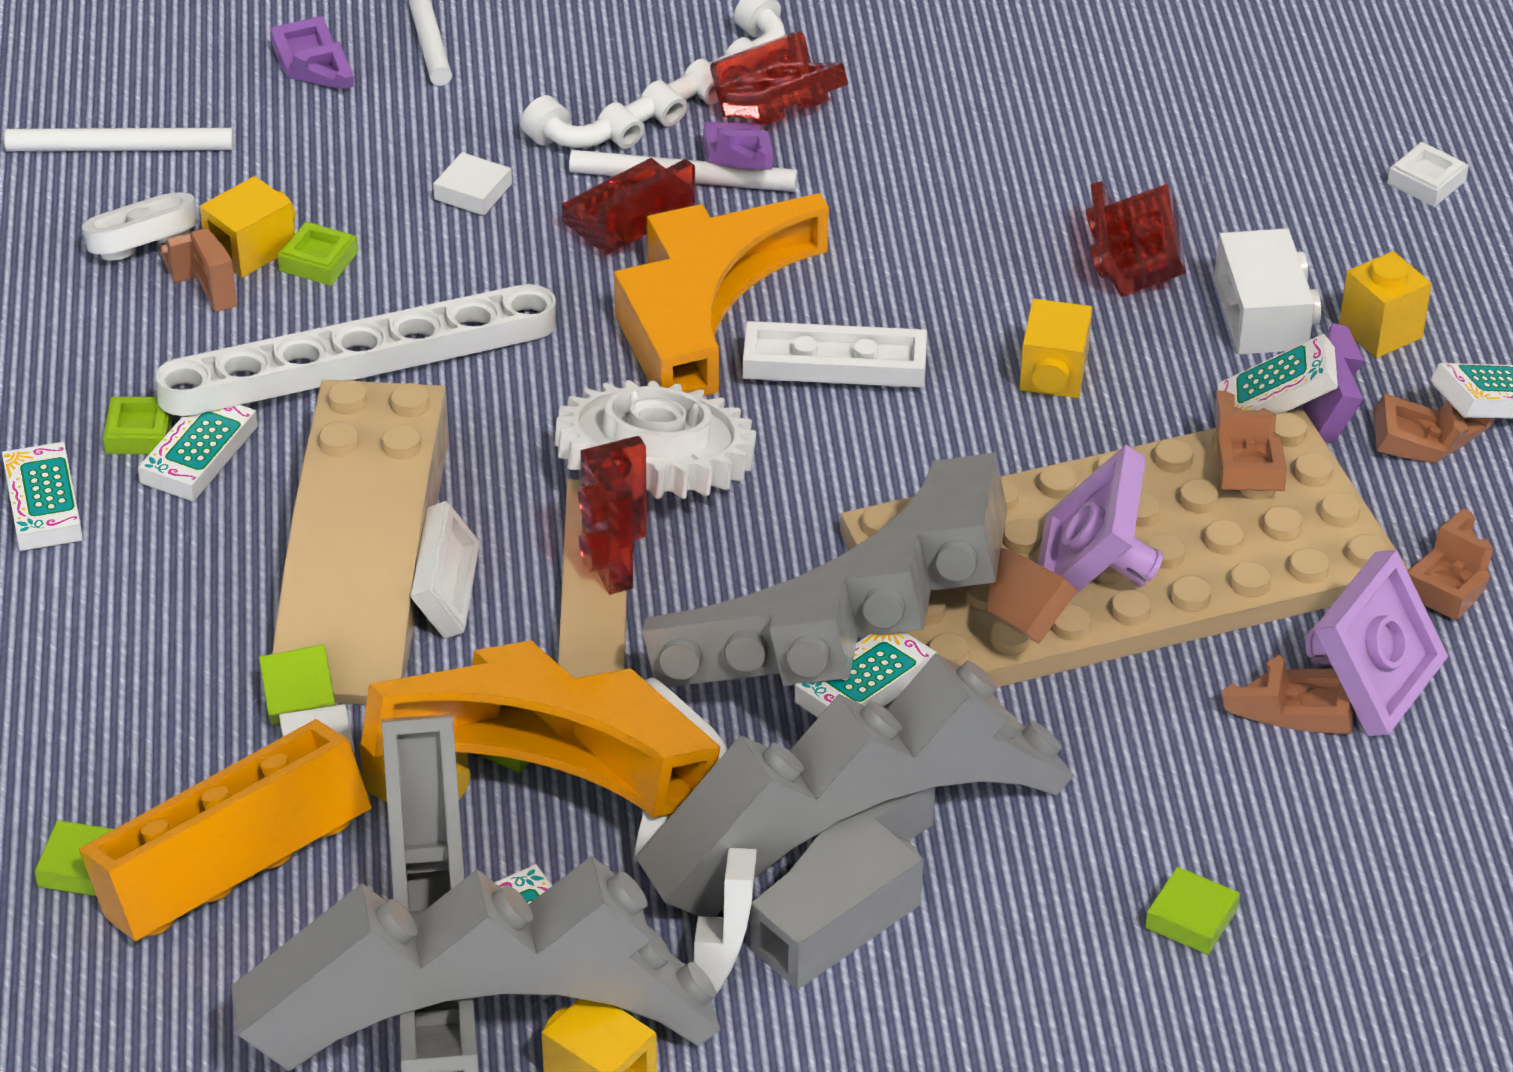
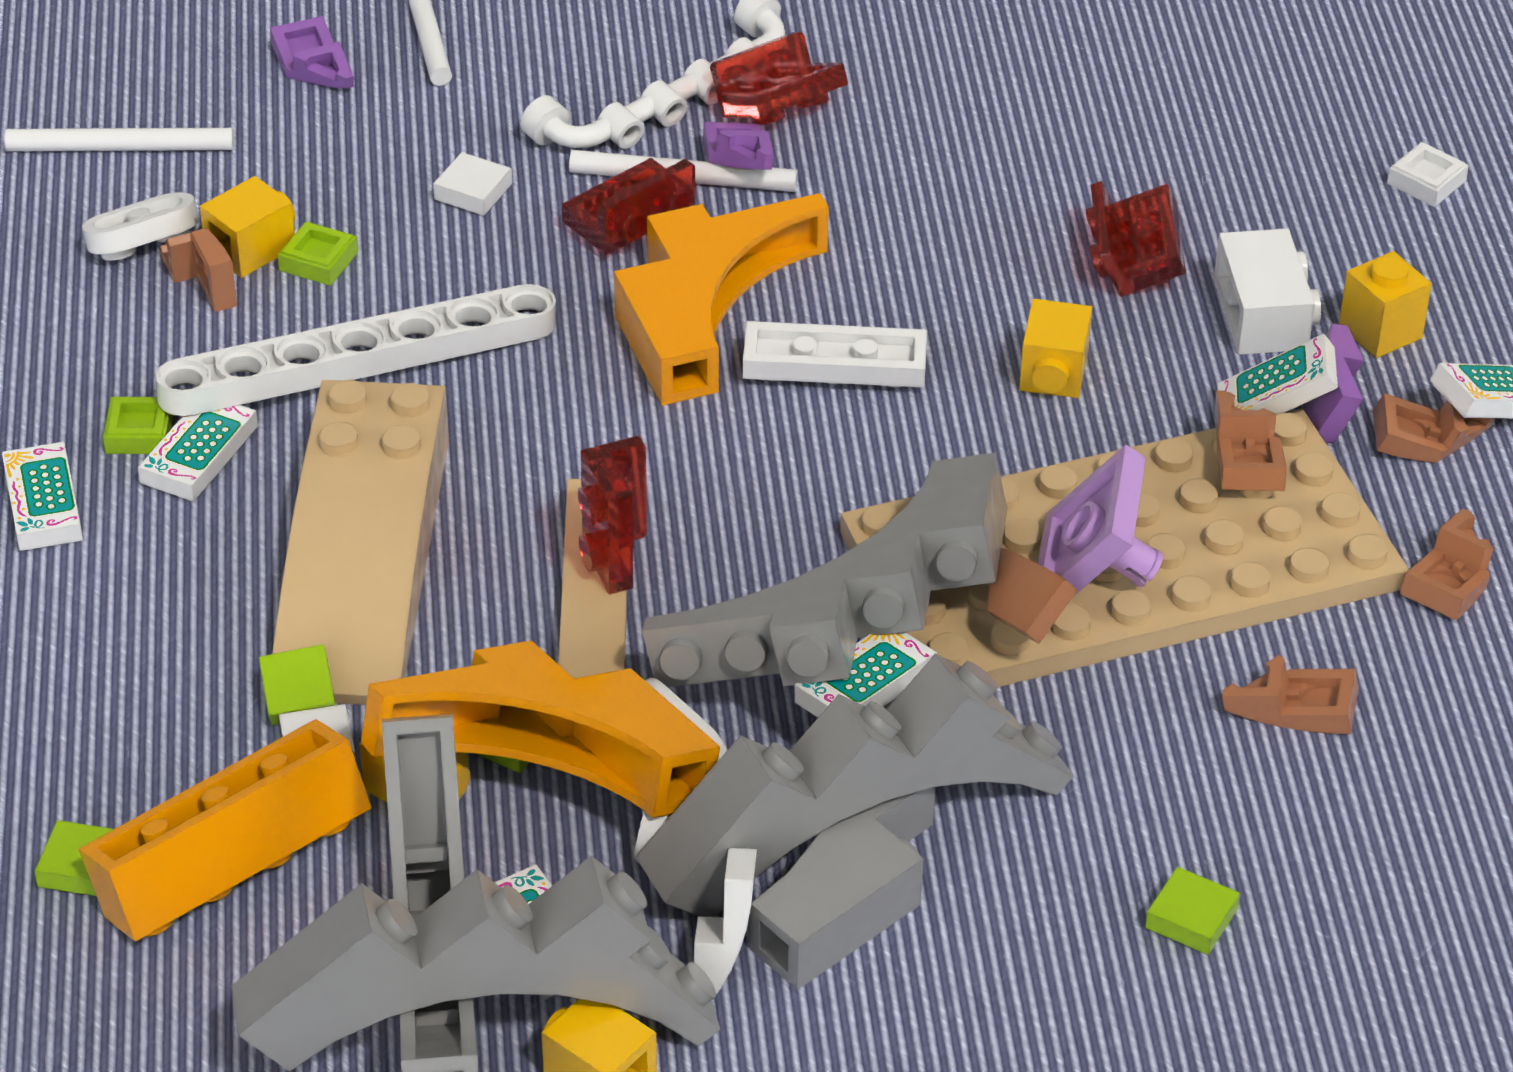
(445, 570): white tile -> none
(686, 437): white gear -> none
(1379, 643): lavender tile -> none

